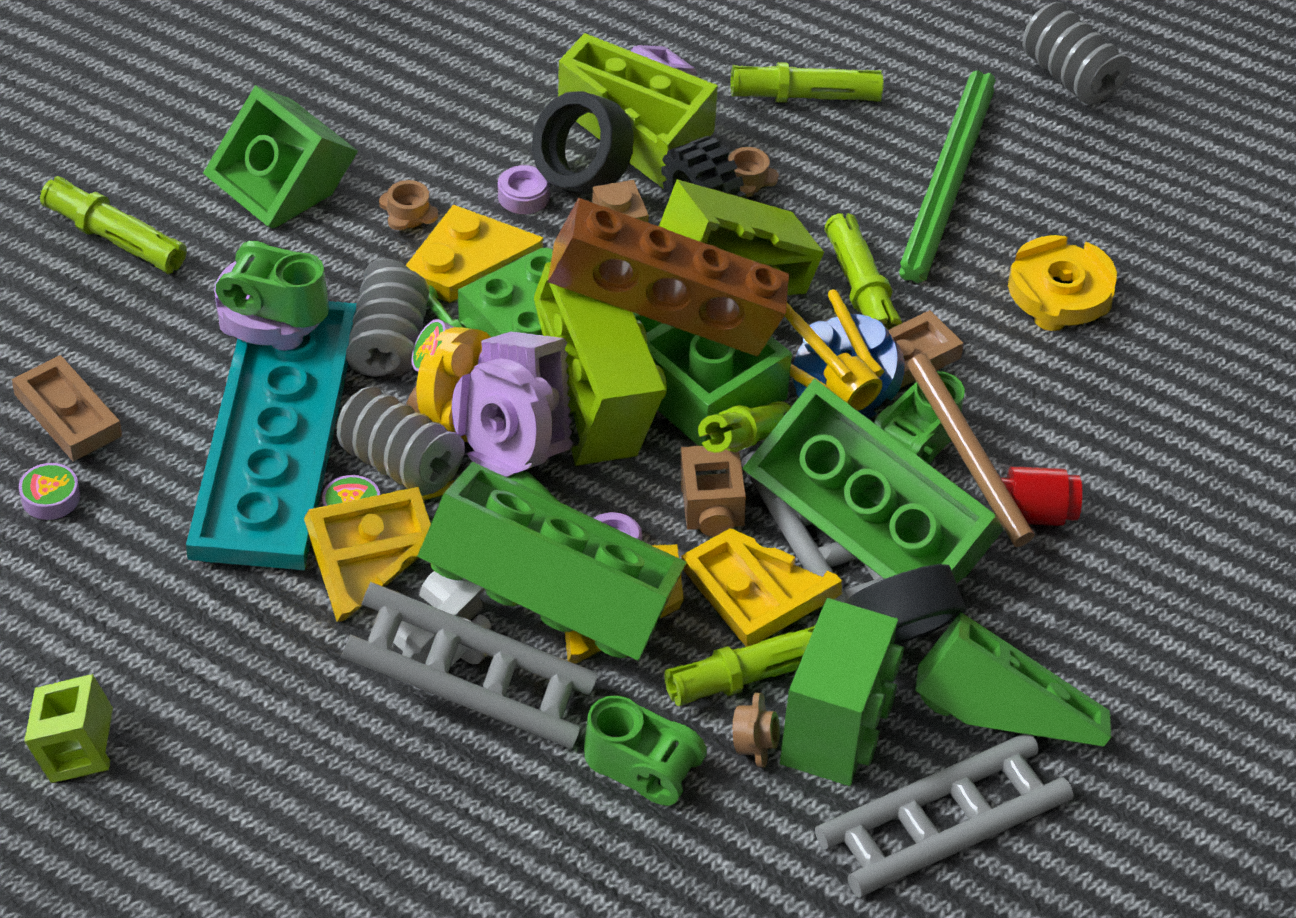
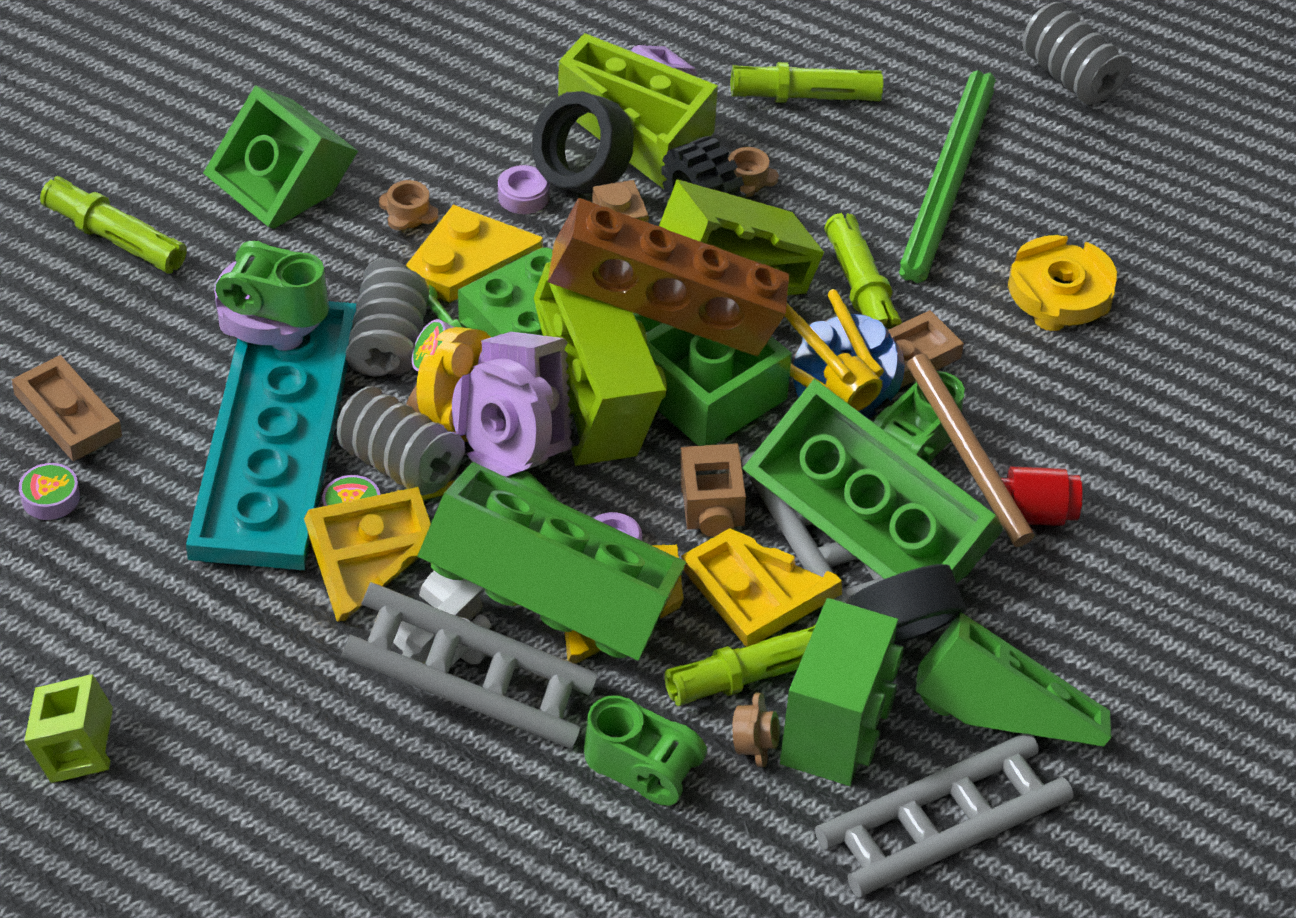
(741, 426): lime pin -> none

